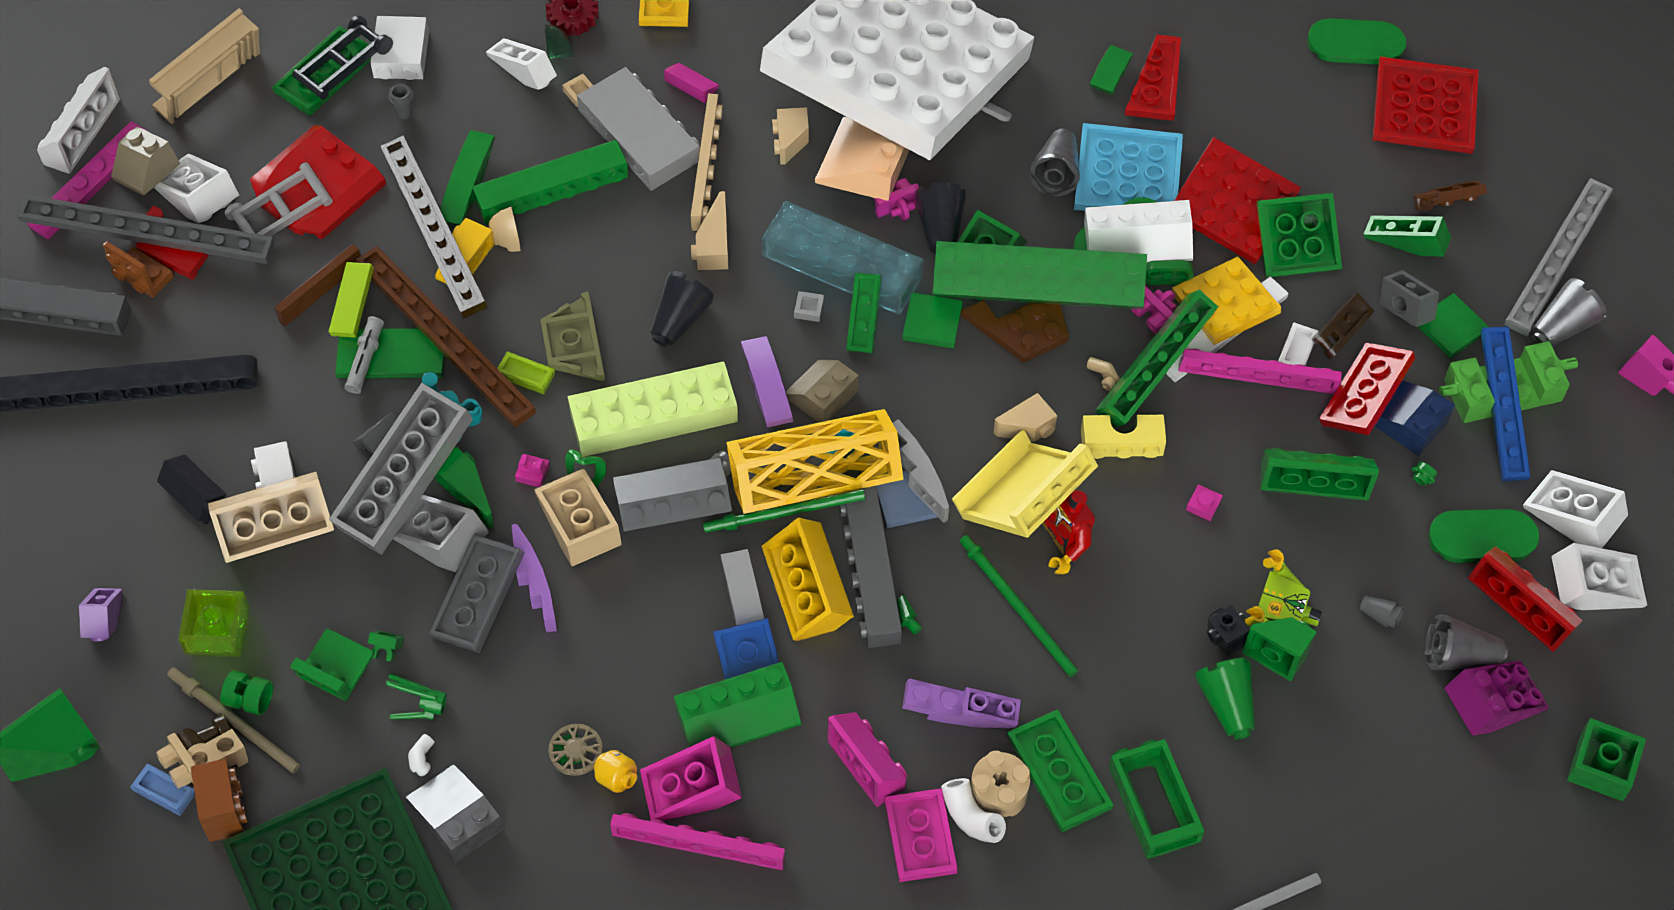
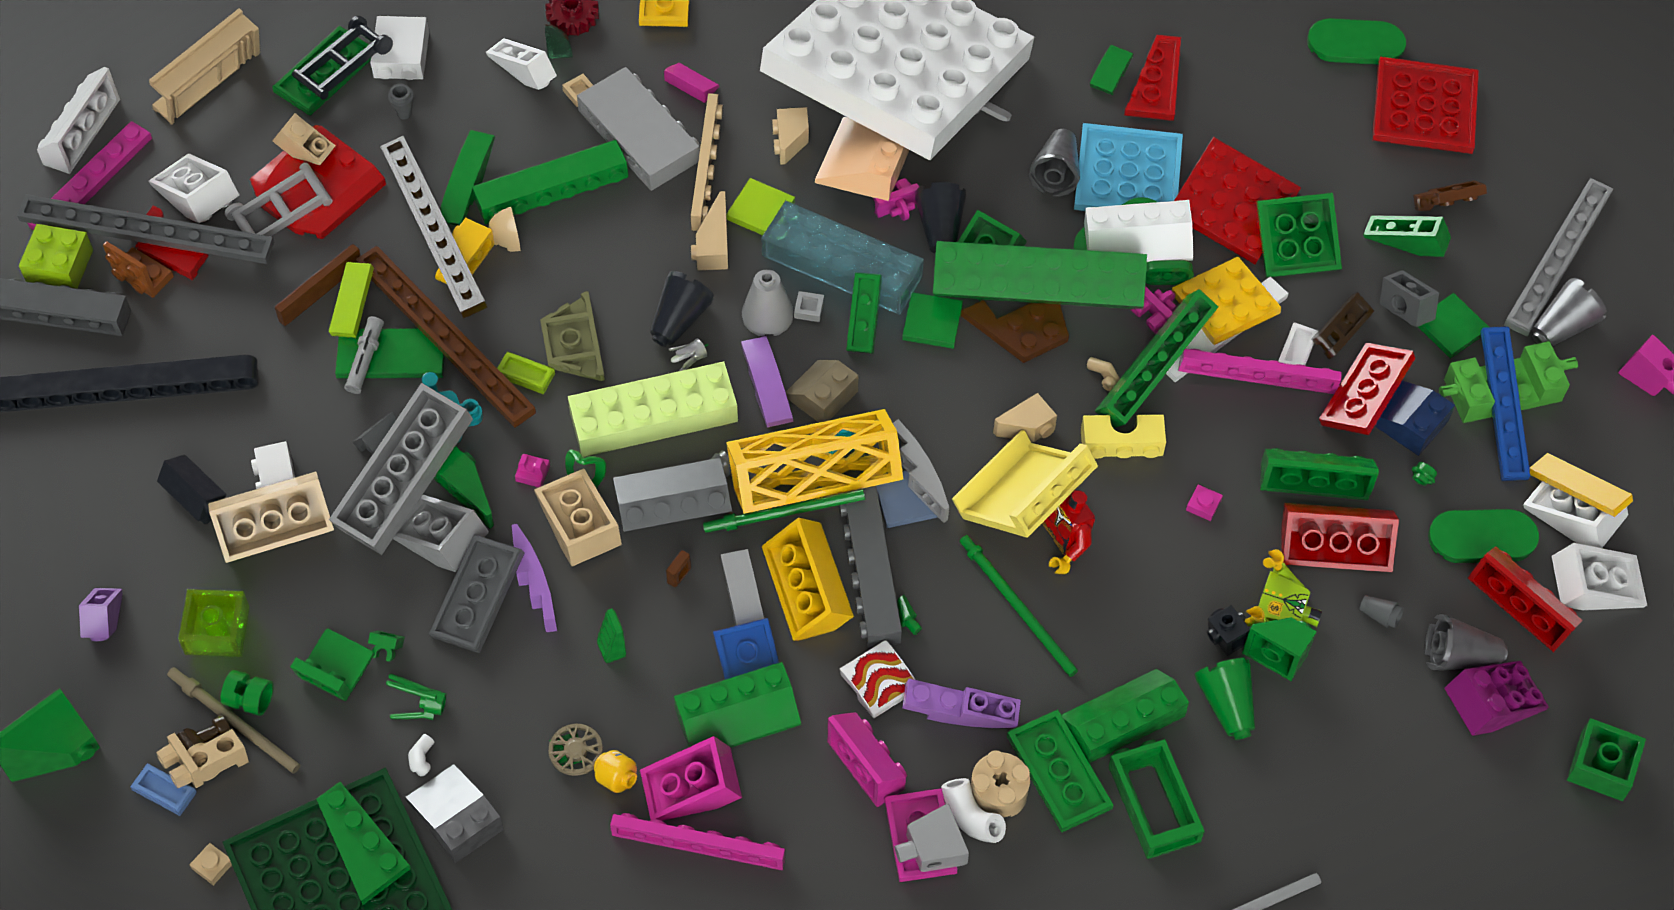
(56, 256): none -> lime brick
(143, 161): dark tan slope -> none
(211, 864): none -> tan plate
(218, 799): dark orange brick -> none
(303, 141): none -> tan slope
(362, 845): none -> green wing
(611, 638): none -> green slope
(678, 569): none -> reddish brown tile
(695, 350): none -> flat silver piece
(757, 206): none -> lime tile
(767, 305): none -> light grey cone
(877, 678): none -> slope
(934, 842): none -> light grey torso
(1126, 714): none -> green slope
(1339, 537): none -> red slope
(1581, 484): none -> yellow tile

